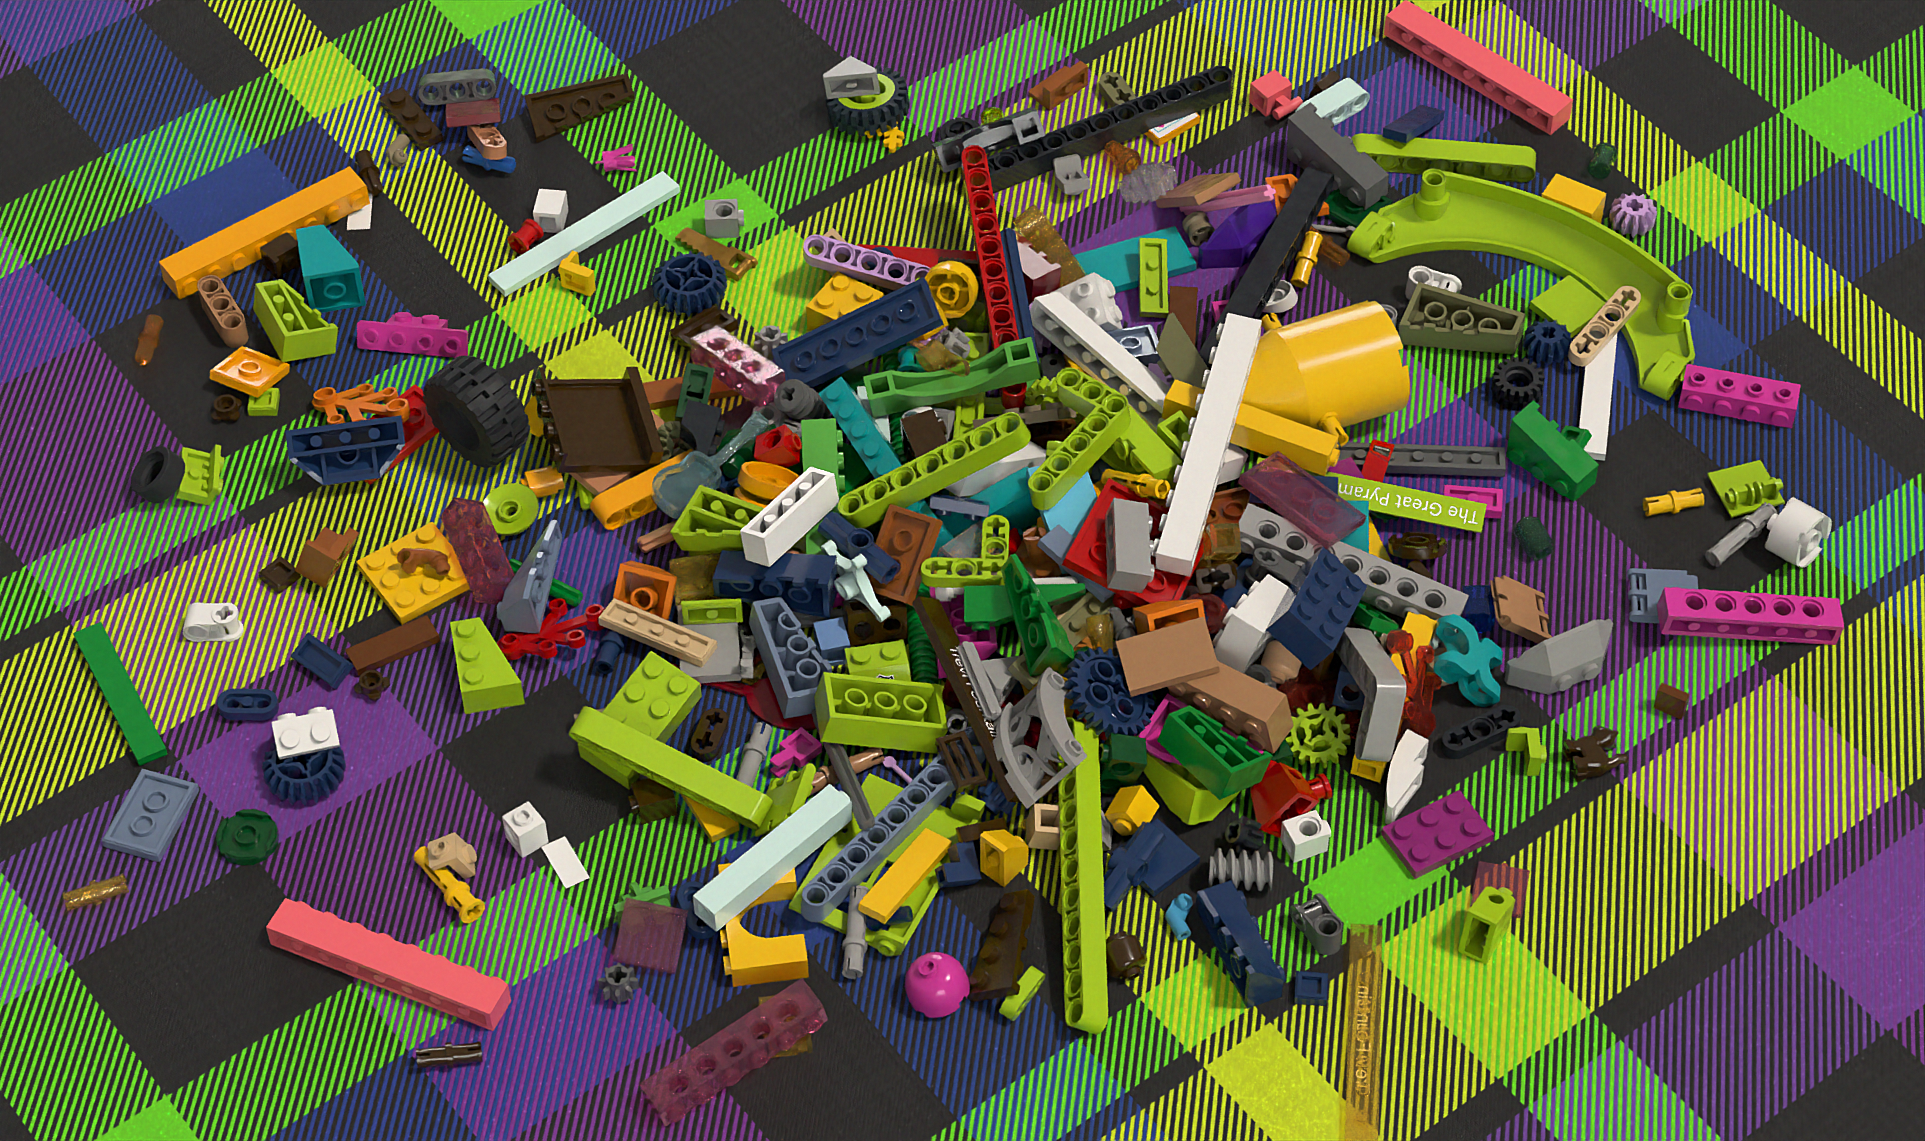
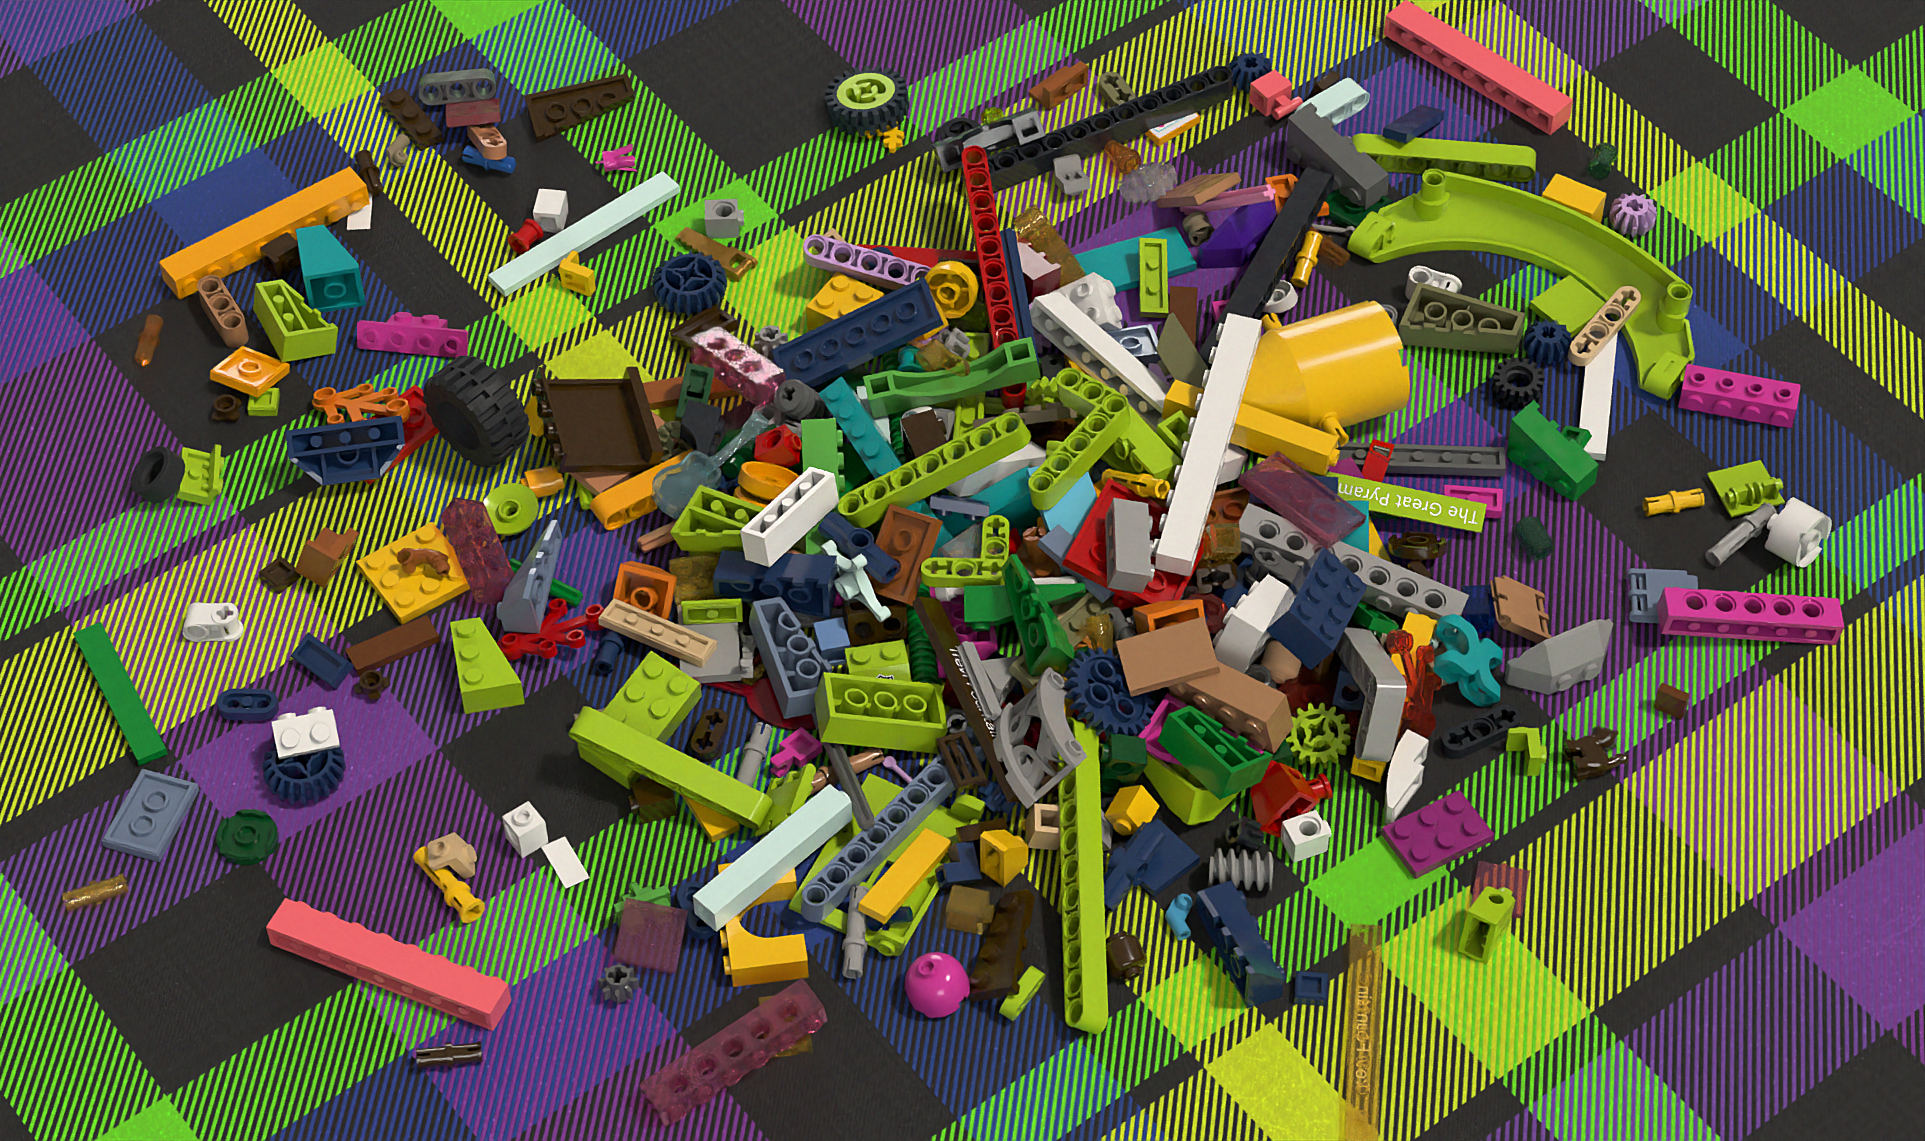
(851, 79): light grey slope -> none
(968, 909): none -> clear yellow brick
(1248, 68): none -> dark blue gear
(1316, 921): dark grey piece -> none

